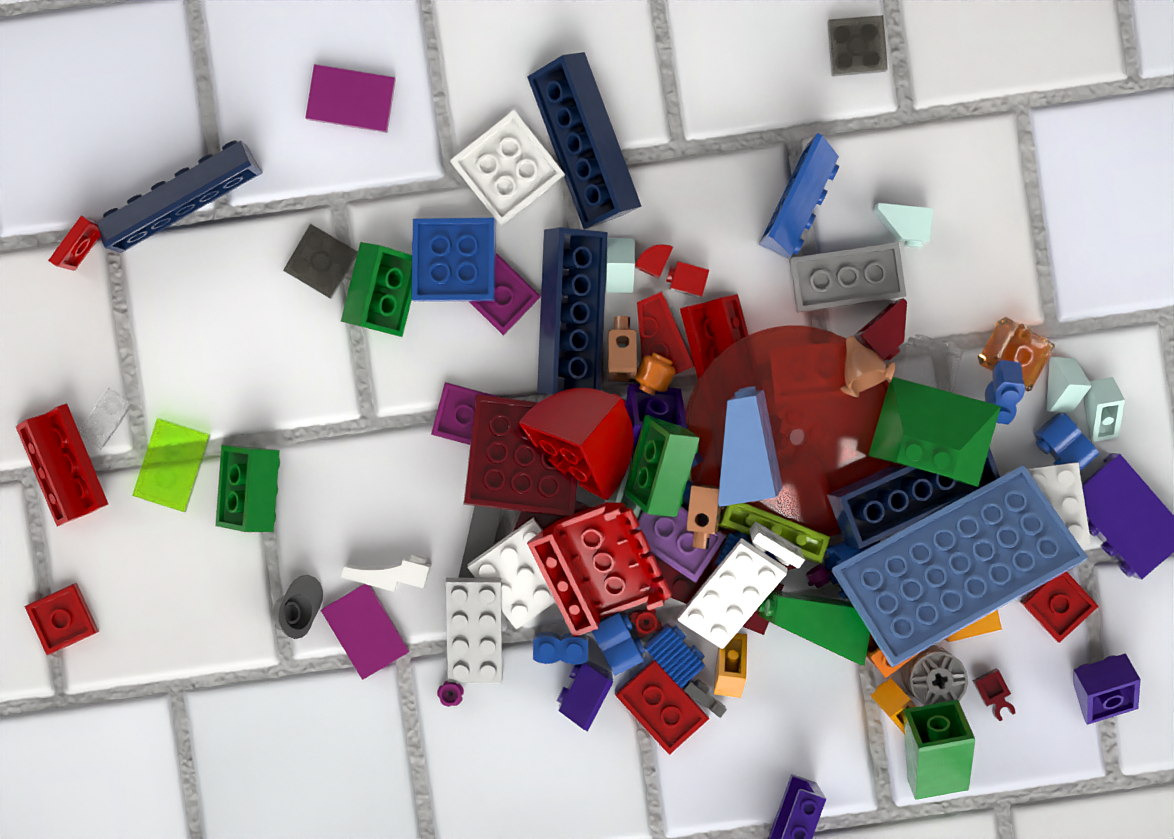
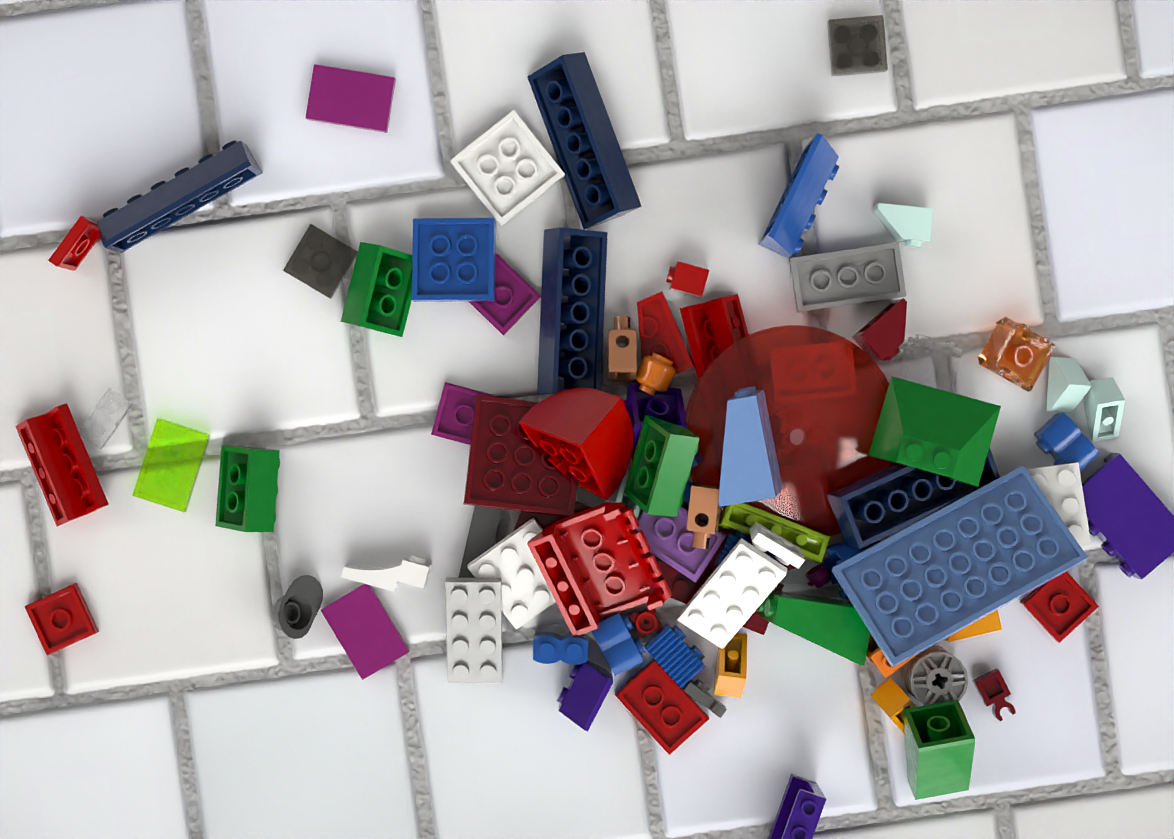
(445, 698): magenta plate -> none
(620, 265): light aqua slope -> none
(654, 260): red brick -> none
(863, 368): nougat hat -> none
(1006, 389): blue brick -> none
(1107, 688): dark purple slope -> none

